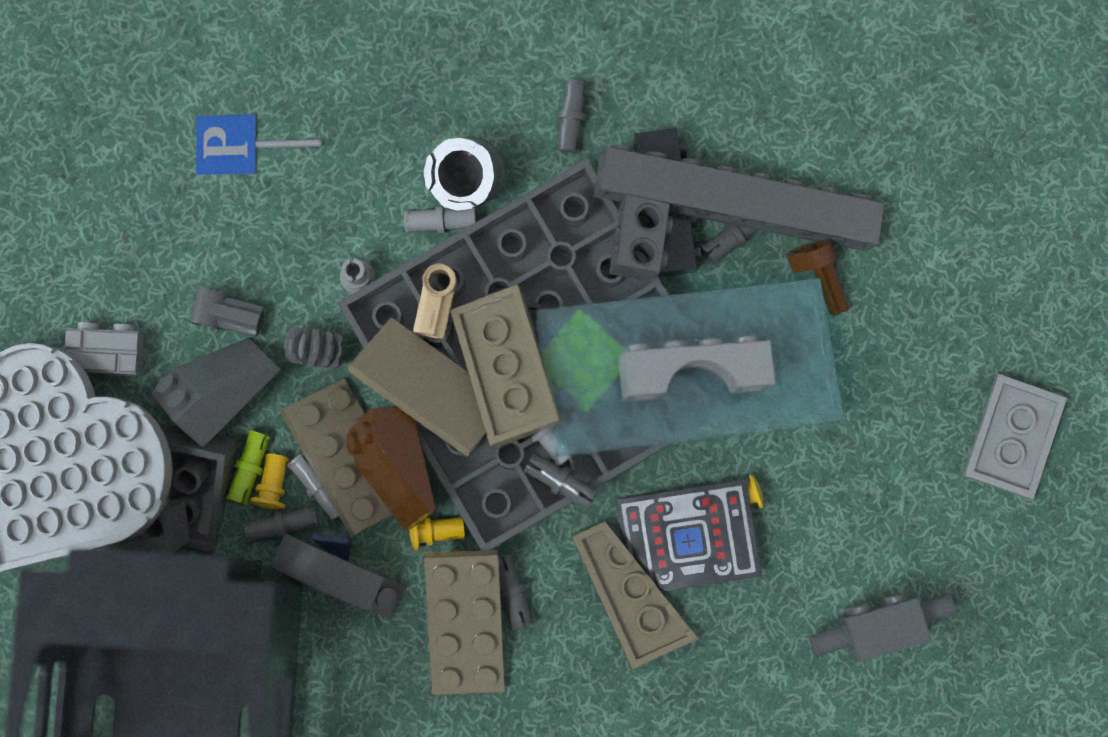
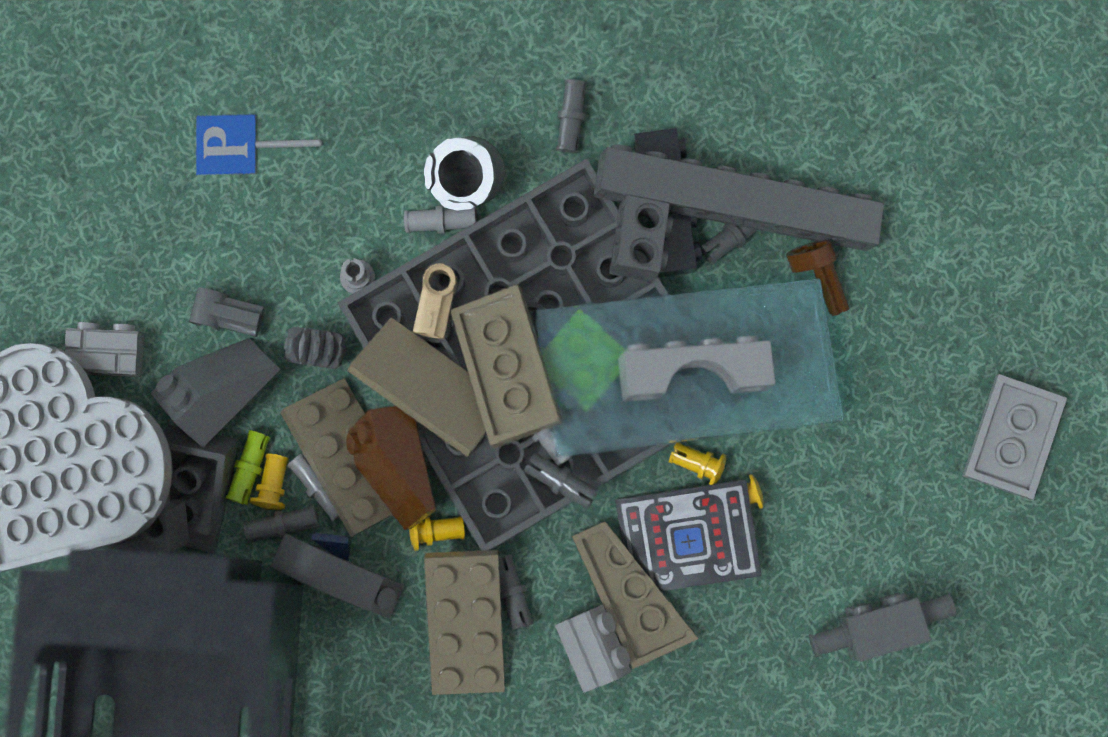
(594, 648): none -> light grey brick
(703, 464): none -> yellow pin

